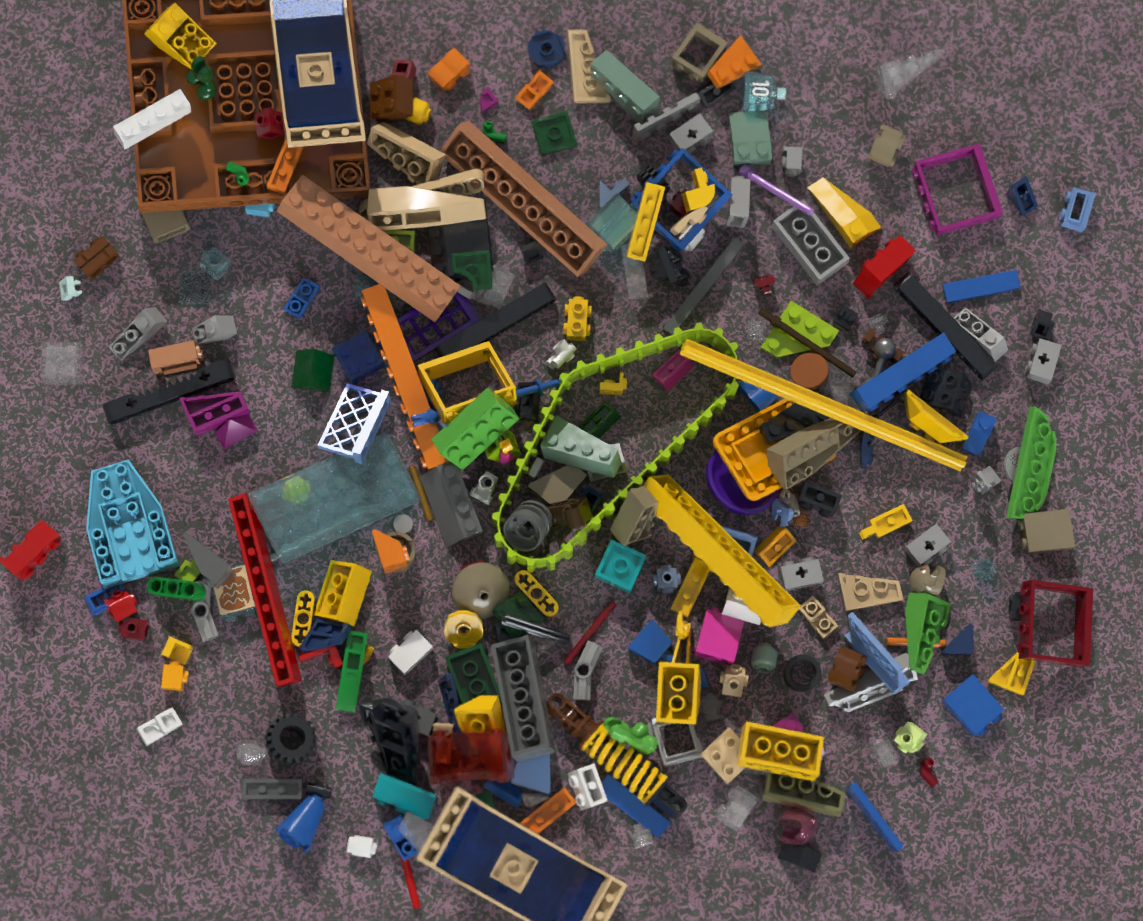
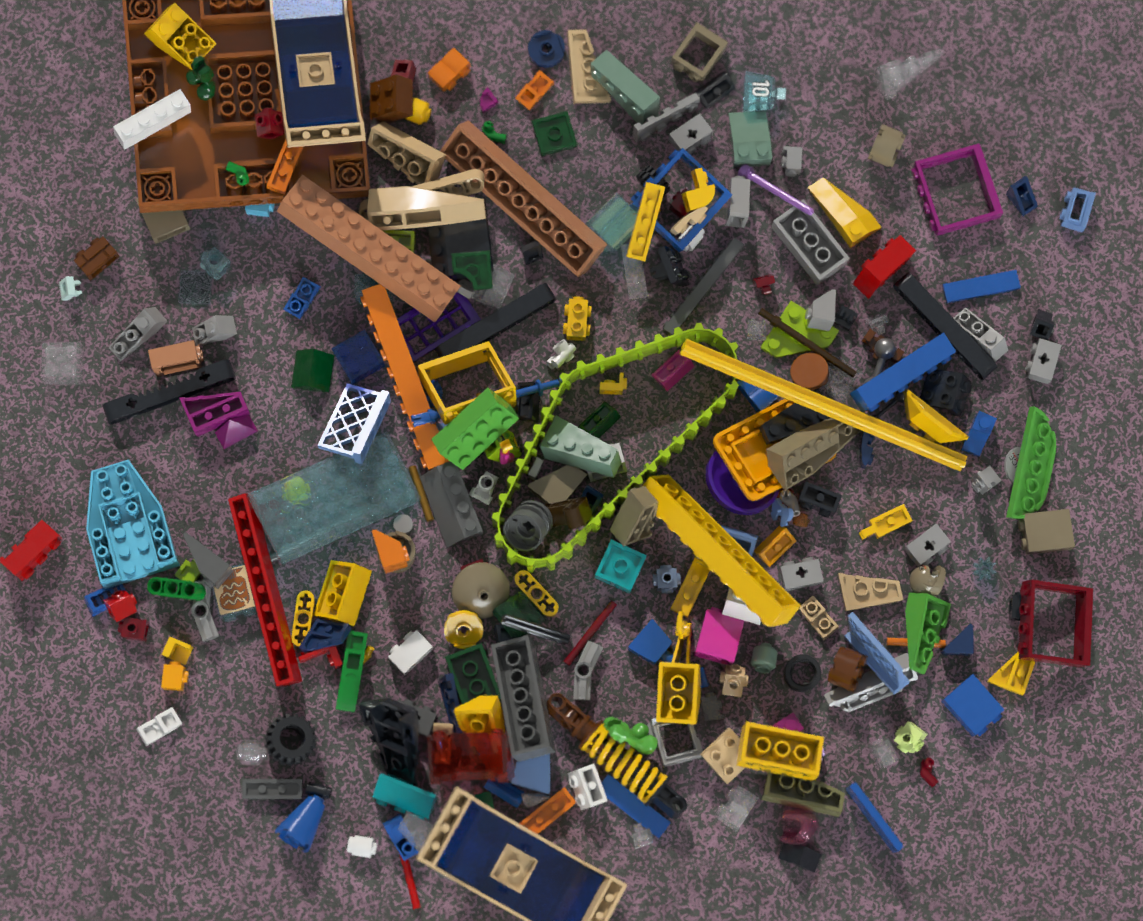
(605, 194): sand blue slope -> none
(733, 64): orange wing -> none
(822, 312): none -> light grey slope

